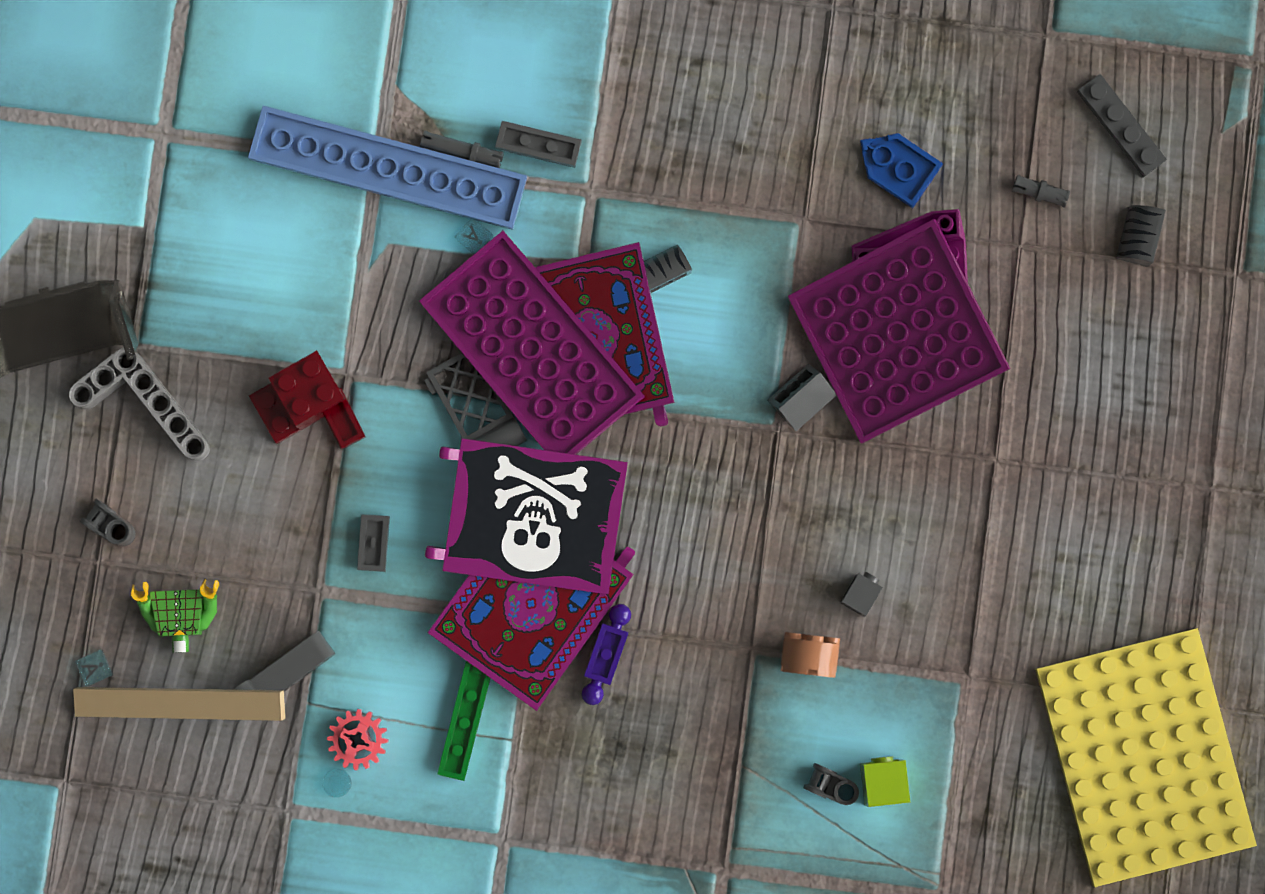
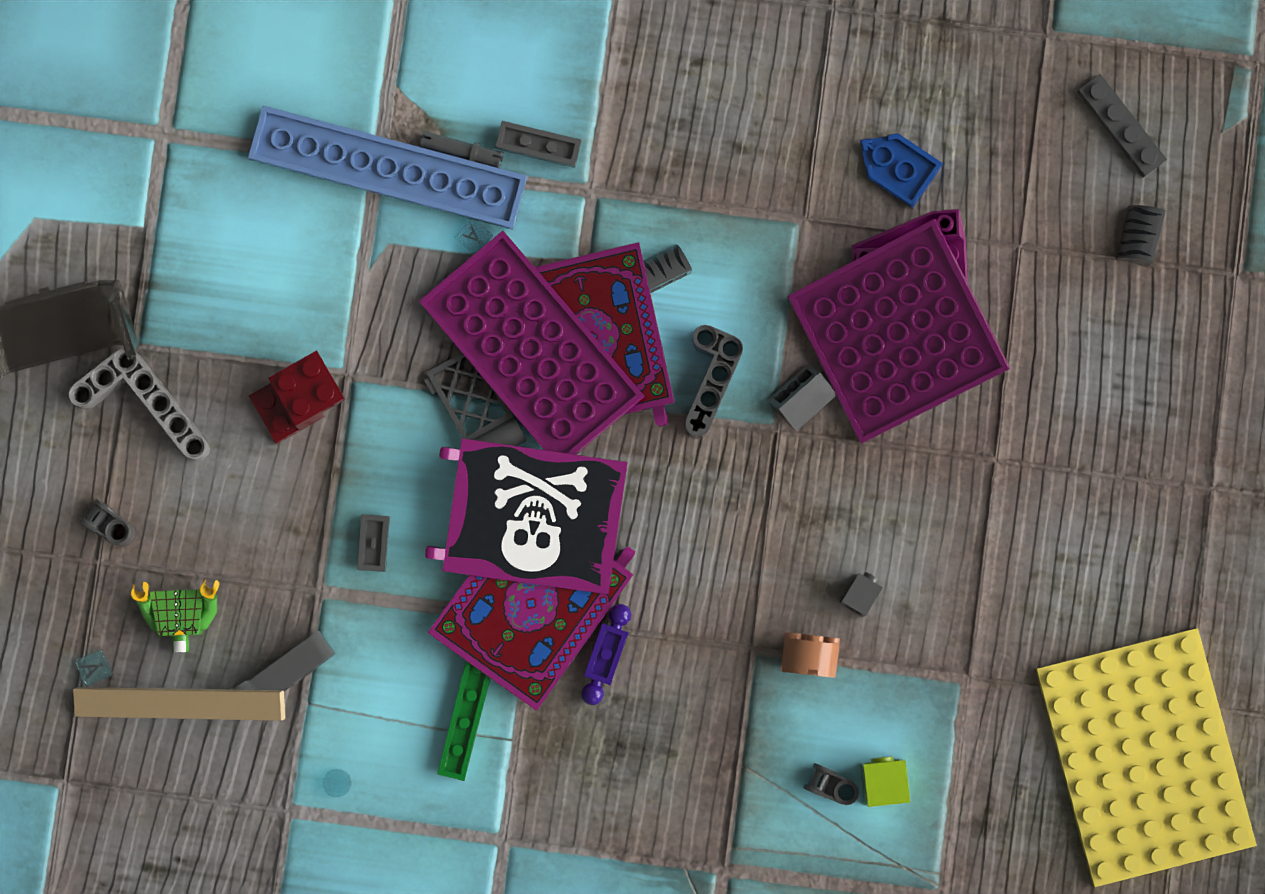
(344, 423): dark red tile -> none
(352, 751): coral gear -> none
(709, 385): none -> dark grey beam
(1041, 191): dark grey pin -> none

